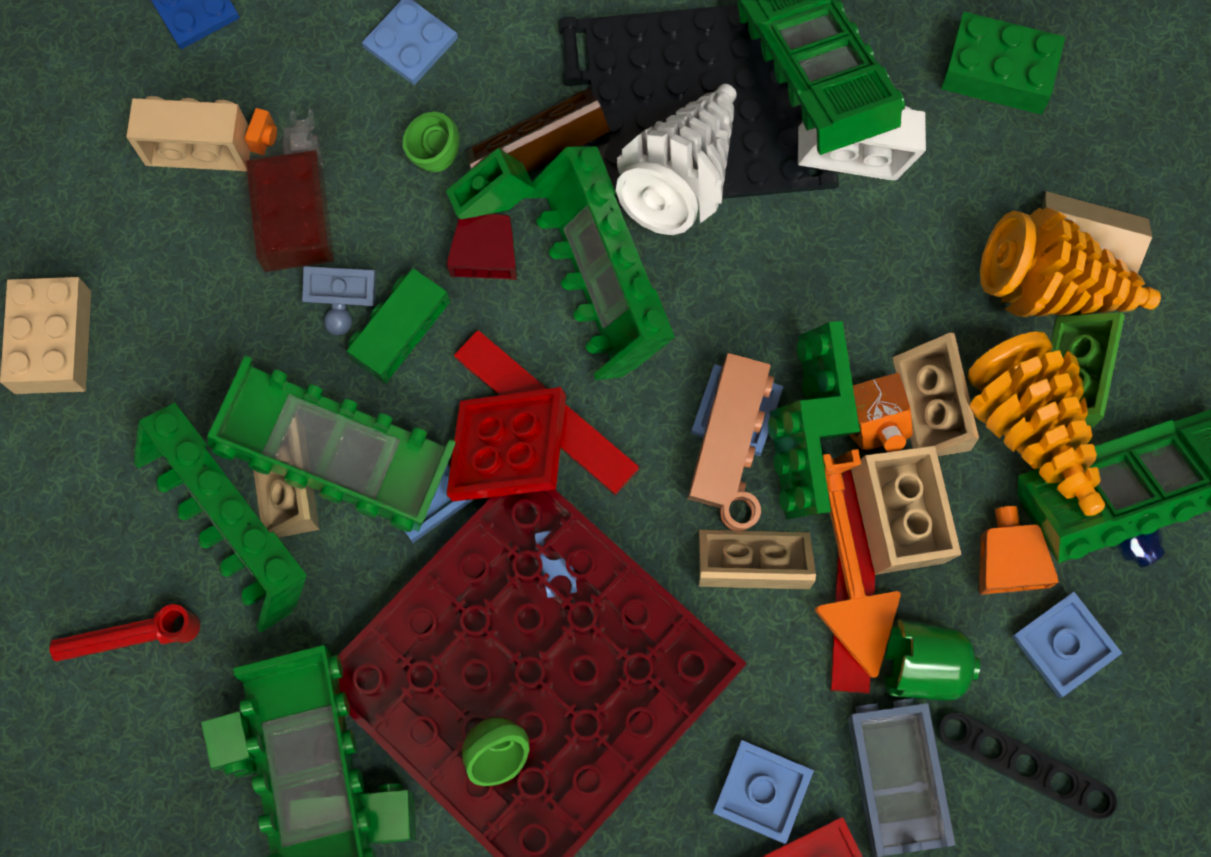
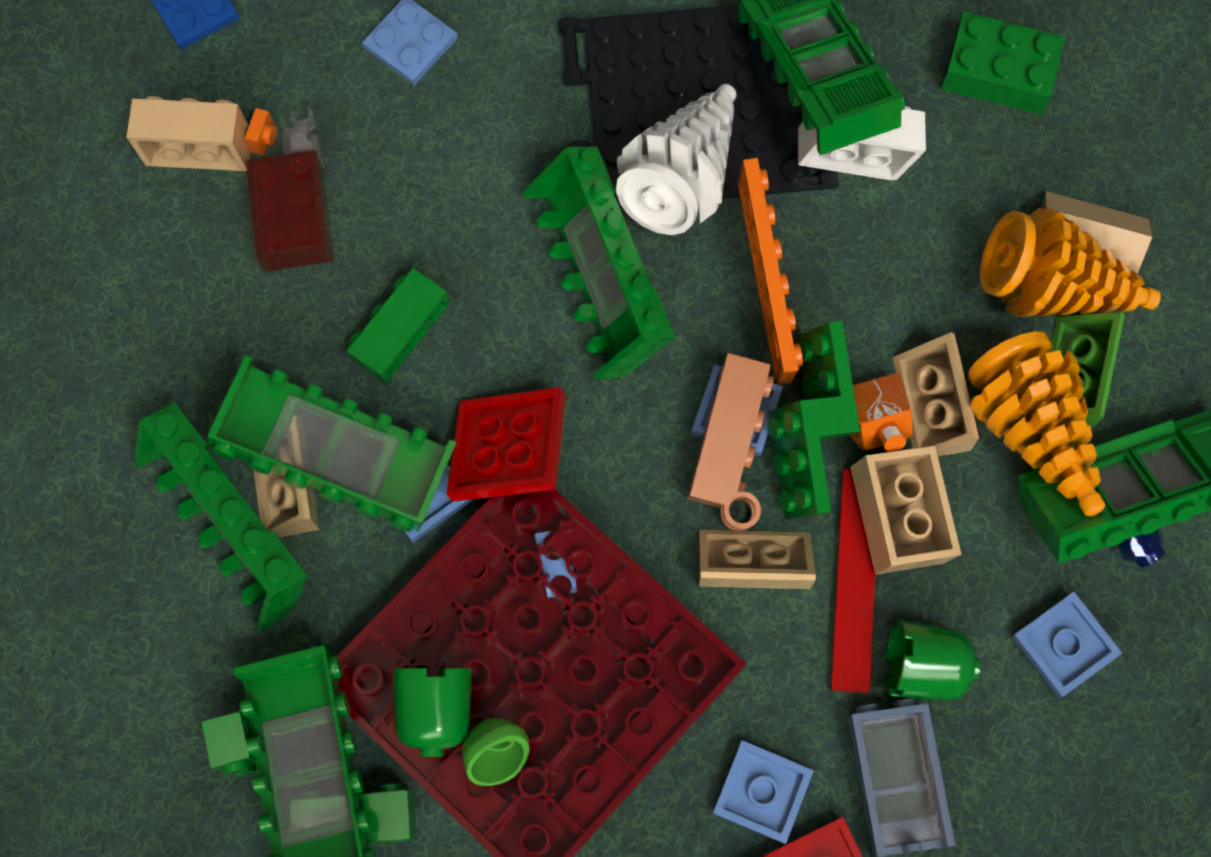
(46, 335): tan brick -> none
(129, 634): red axle -> none
(339, 288): sand blue plate -> none
(432, 141): bright green hat -> none
(432, 710): none -> green cylinder
(483, 248): dark red torso -> none
(490, 186): green slope -> none
(547, 132): reddish brown slope -> none
(578, 438): red tile -> none
(770, 283): none -> orange plate
(862, 620): orange piece -> none
(1014, 556): orange torso -> none
(1045, 766): black beam -> none

